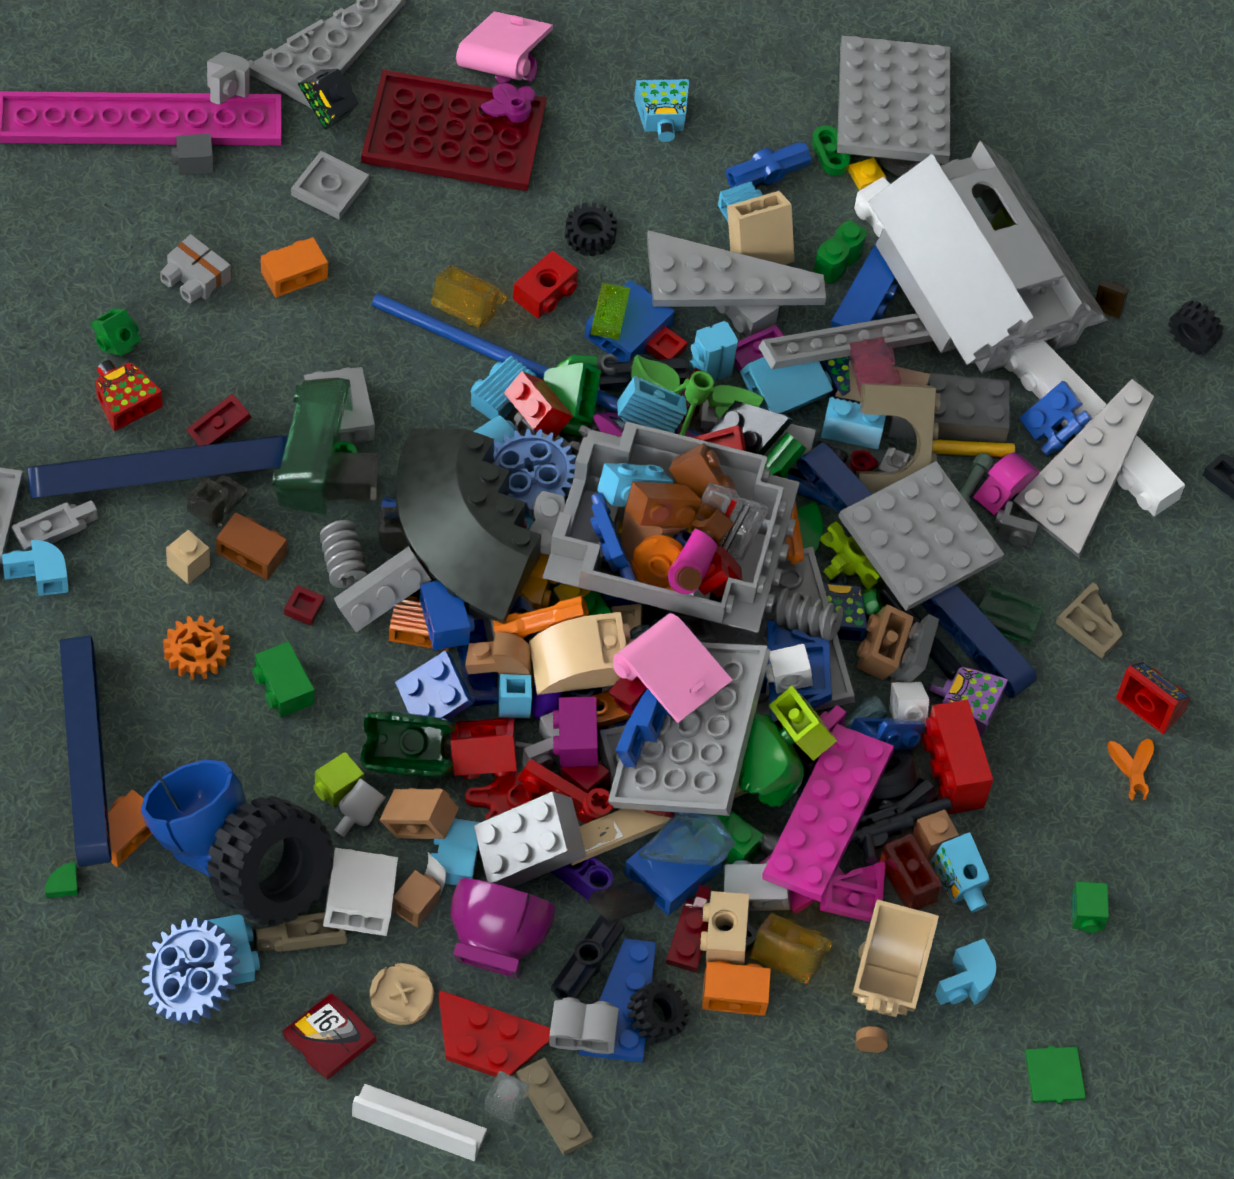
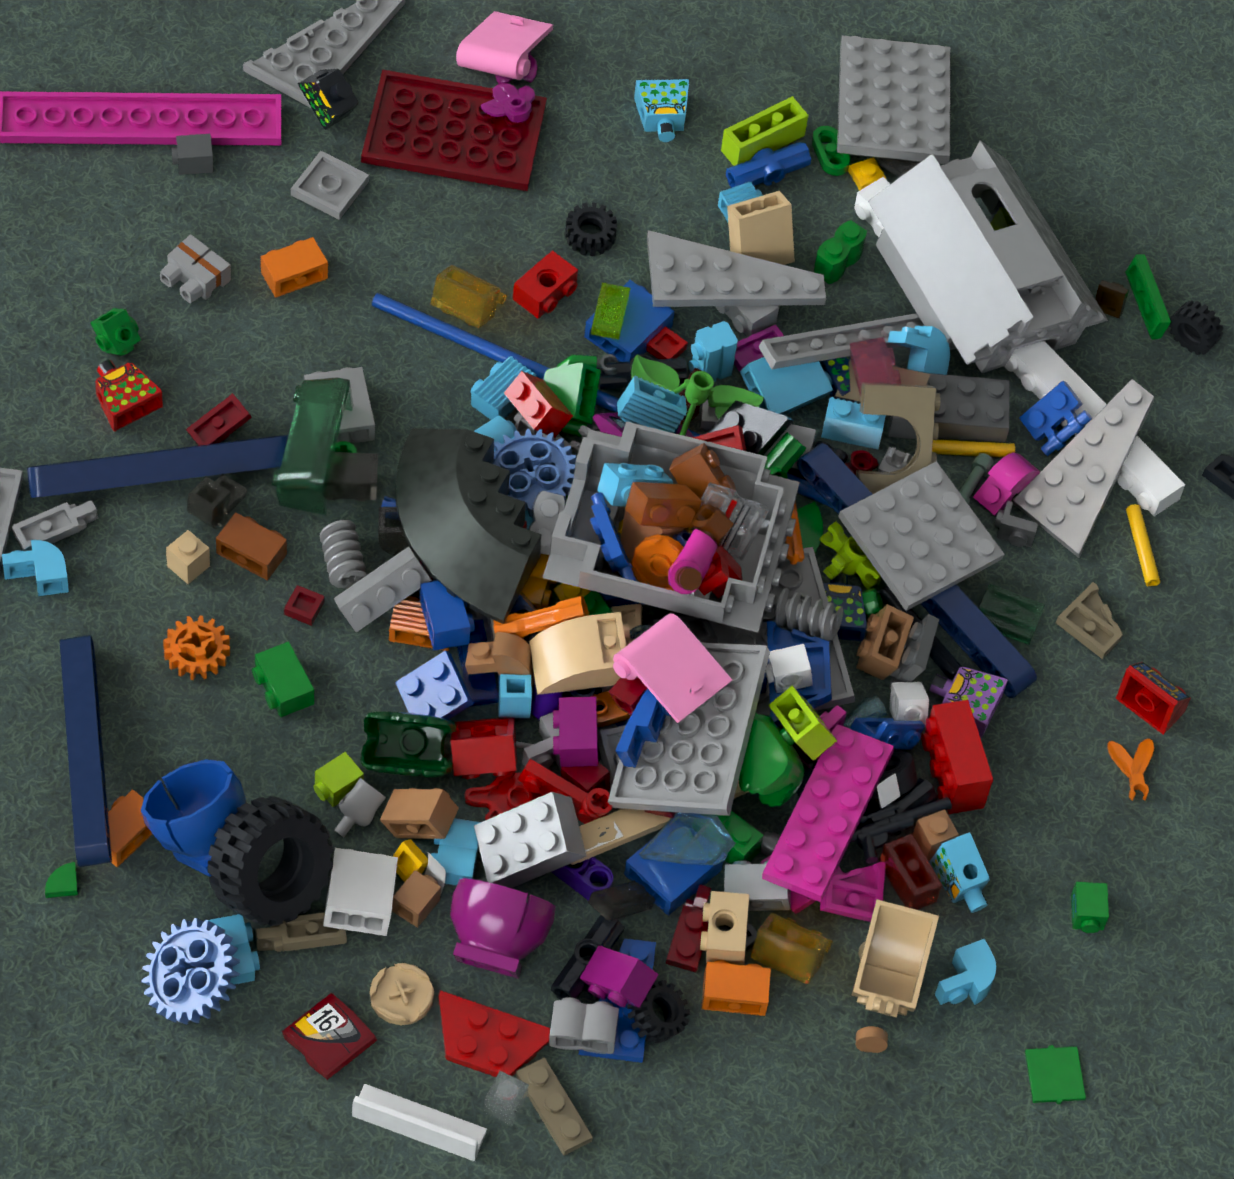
(227, 77): light grey brick -> none
(409, 859): none -> yellow plate
(618, 977): none -> magenta brick
(767, 129): none -> lime brick
(868, 293): blue brick -> none
(888, 790): none -> white sticker
(928, 348): none -> medium azure brick
(1143, 545): none -> yellow piece
(1148, 296): none -> green tile

